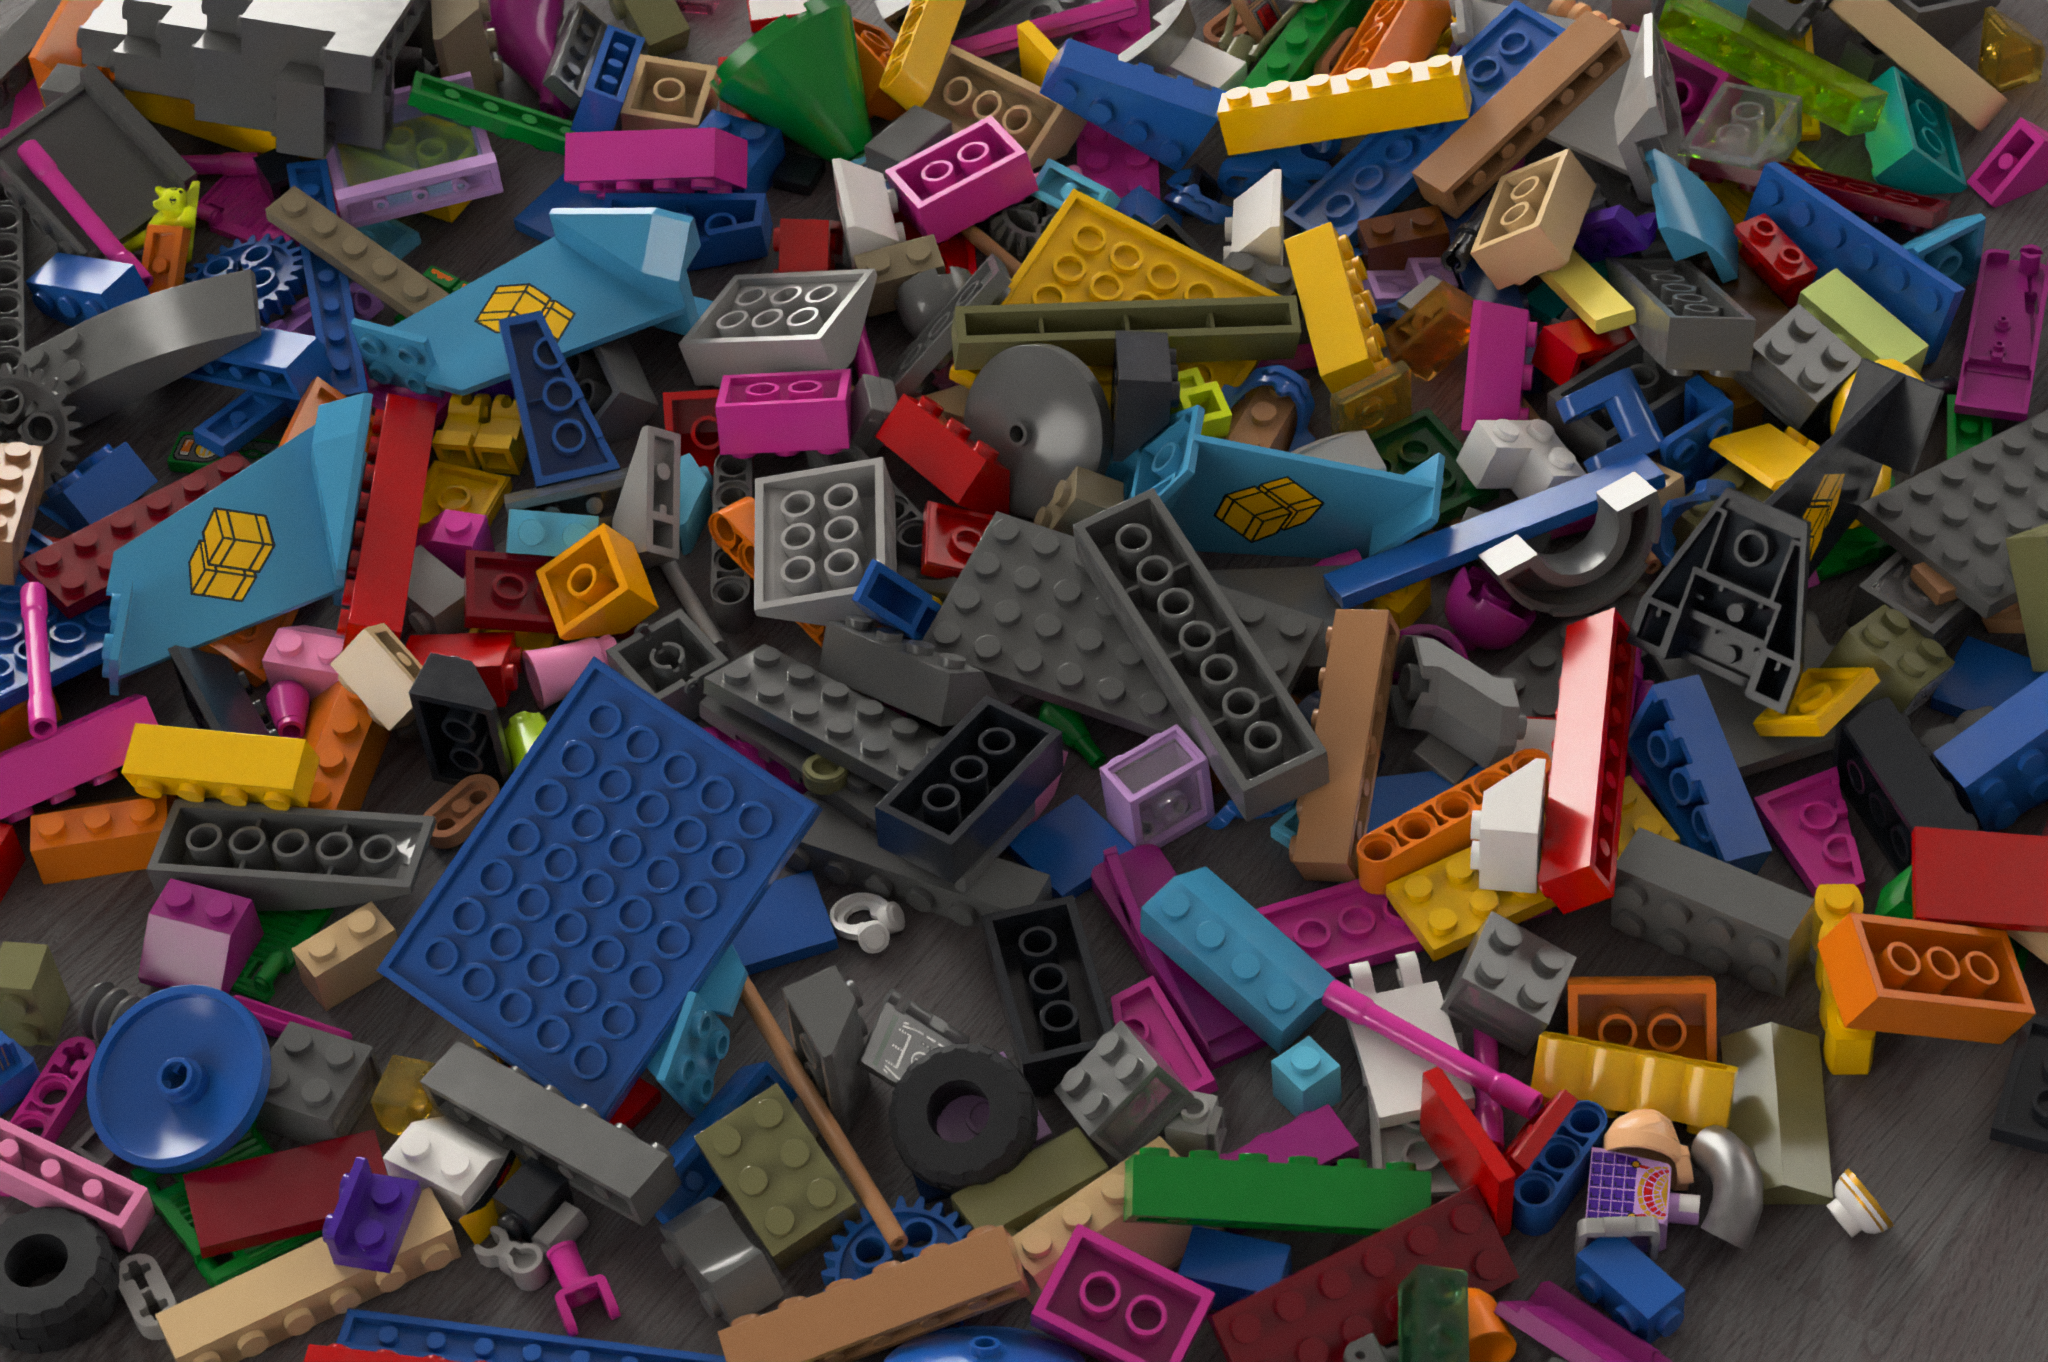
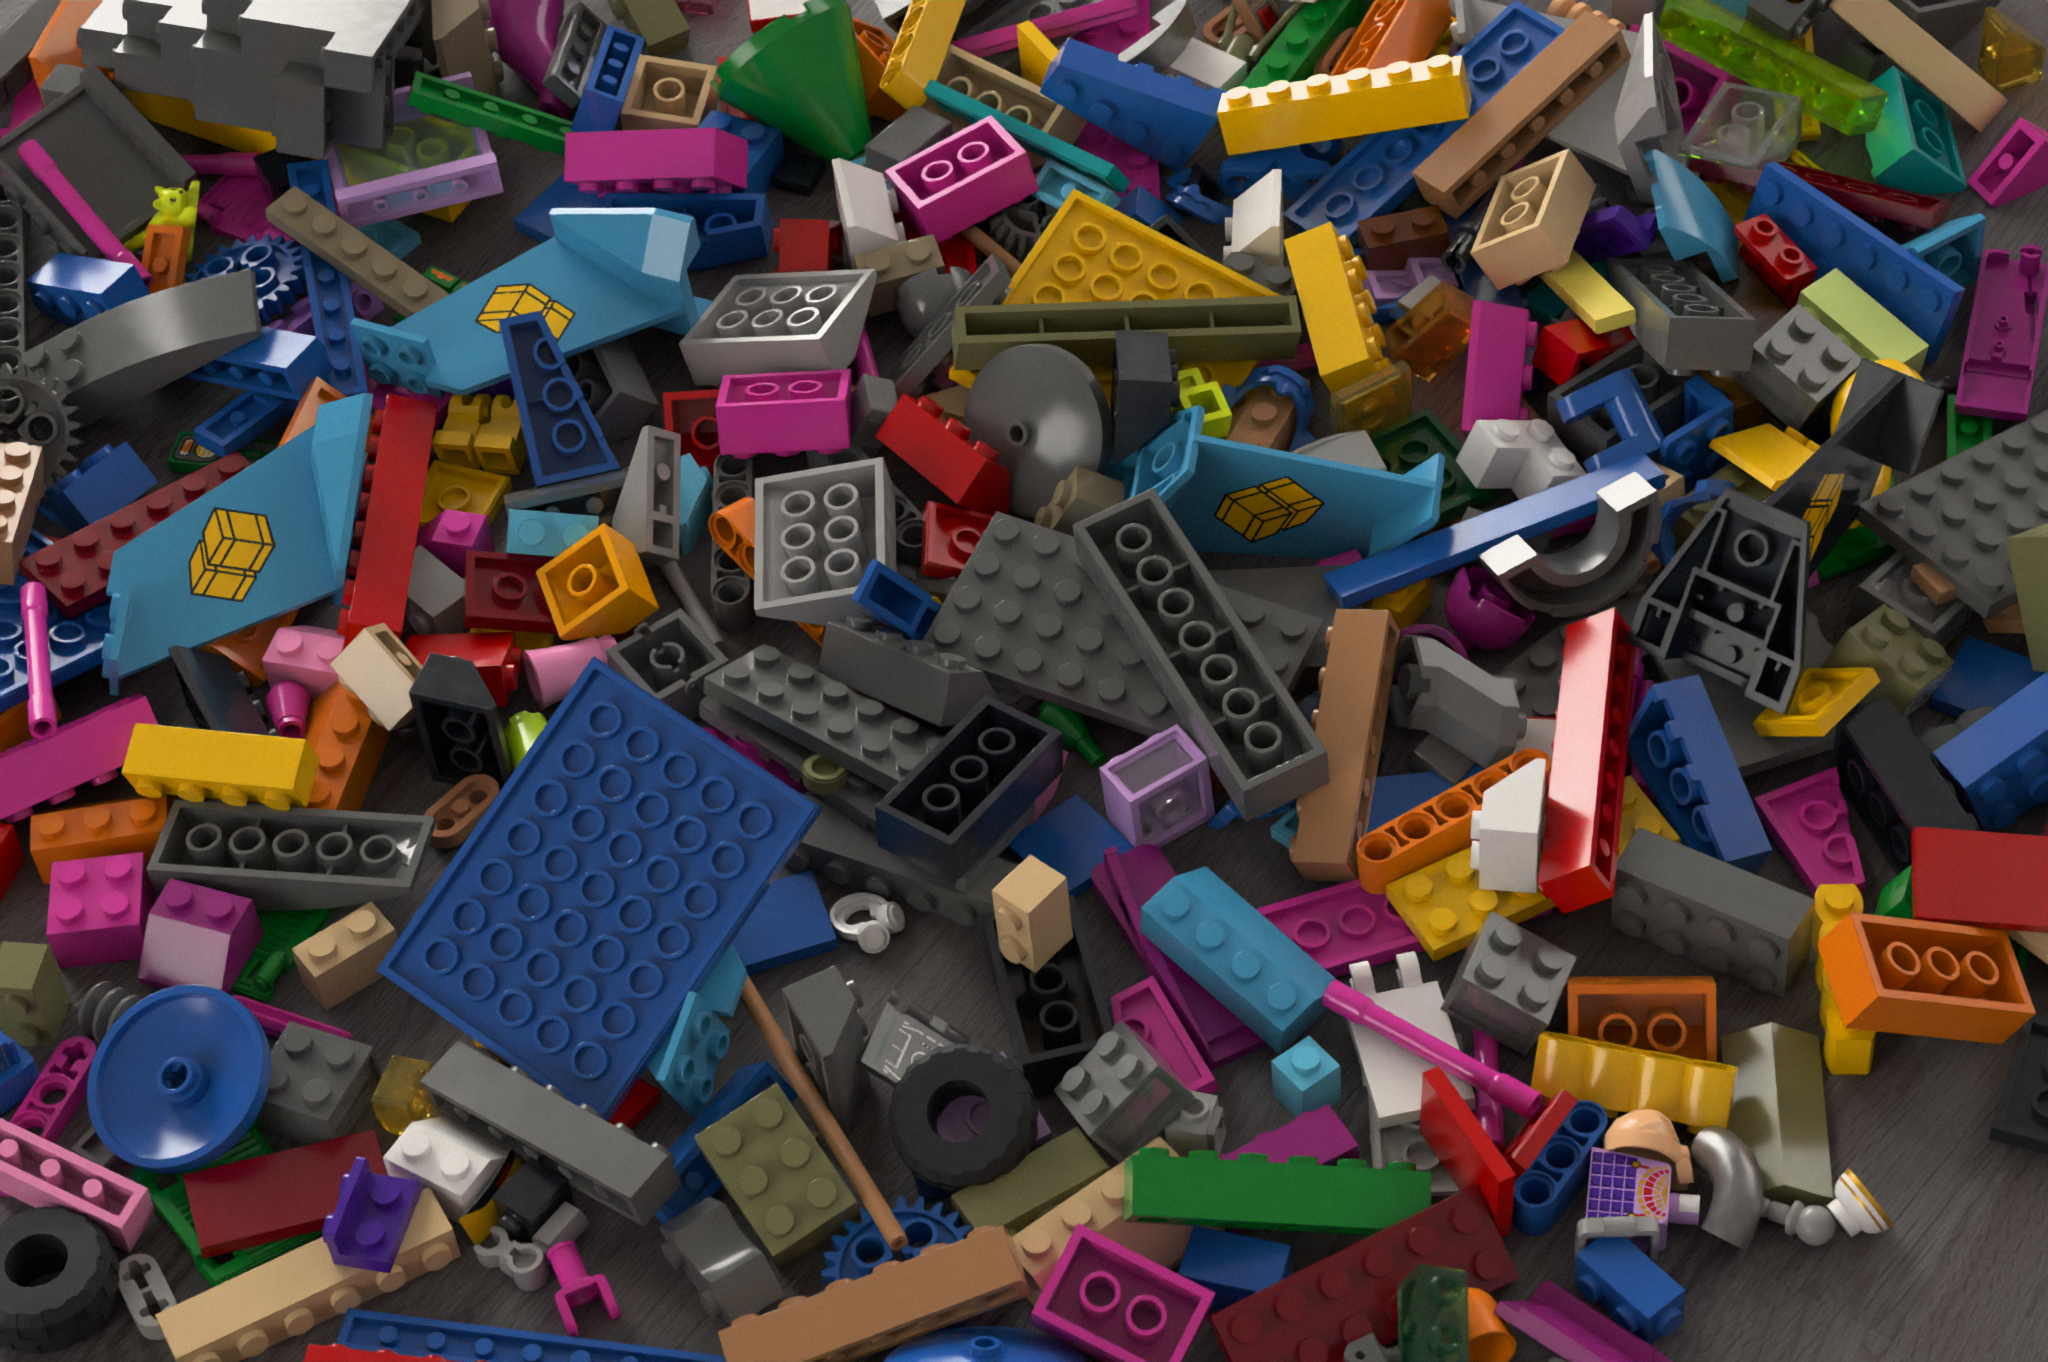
(99, 909): none -> dark pink brick
(1029, 137): none -> teal tile
(1032, 913): none -> tan brick
(1812, 1224): none -> light grey bar

